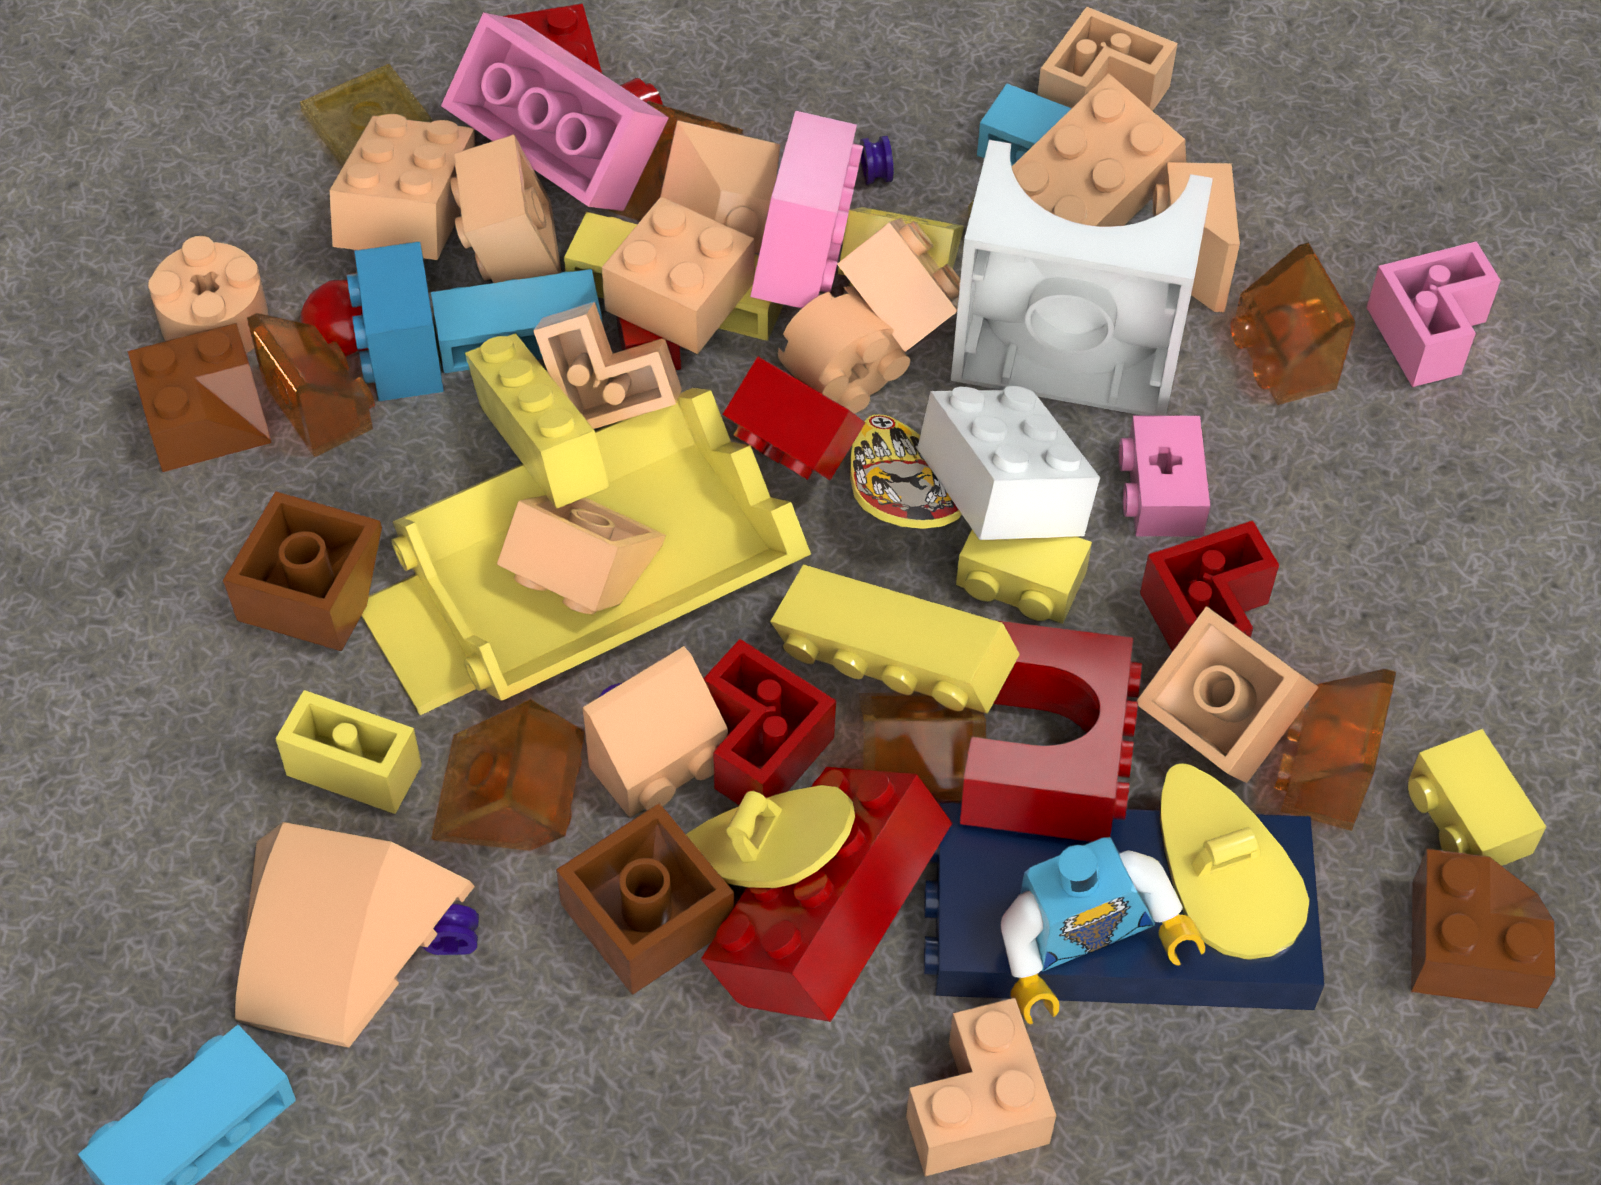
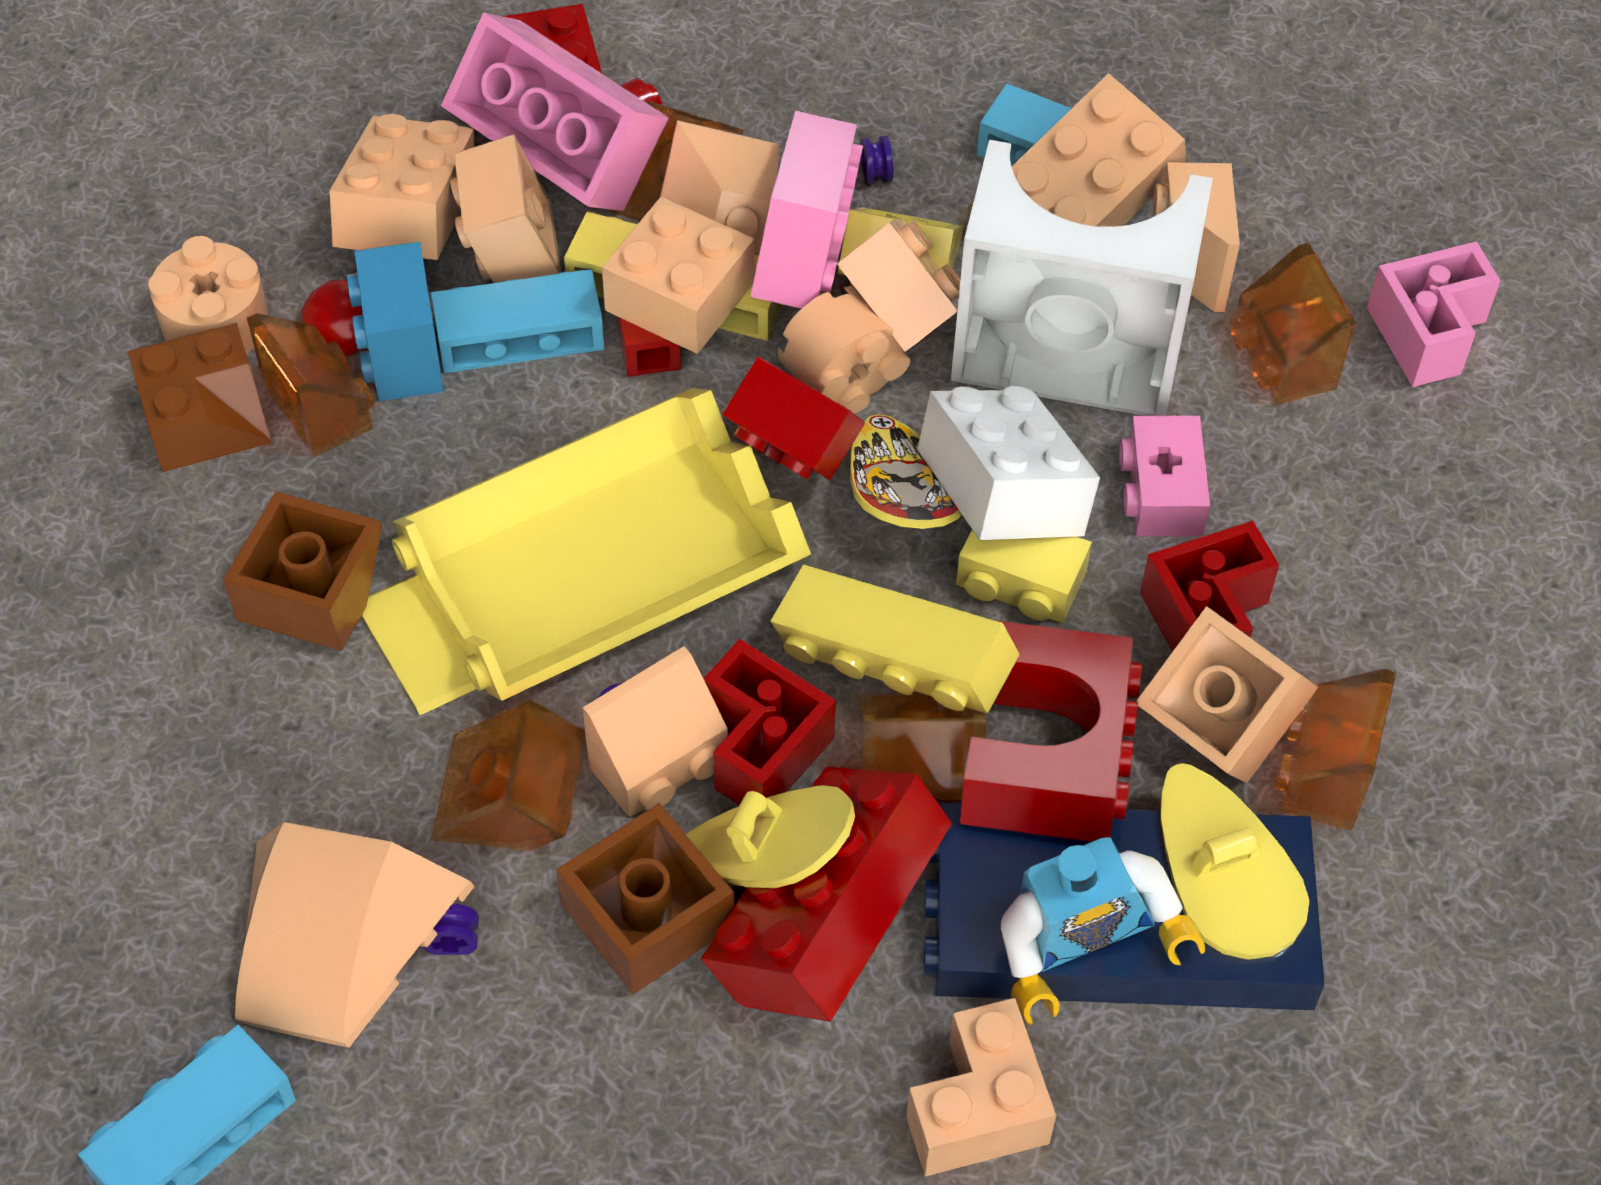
(346, 109): clear yellow tile -> none
(349, 751): light yellow brick -> none
(537, 420): light yellow brick -> none
(578, 551): light nougat slope -> none
(602, 383): light nougat brick -> none
(1102, 46): light nougat brick -> none
(1475, 800): light yellow brick -> none
(1479, 932): dark orange slope -> none

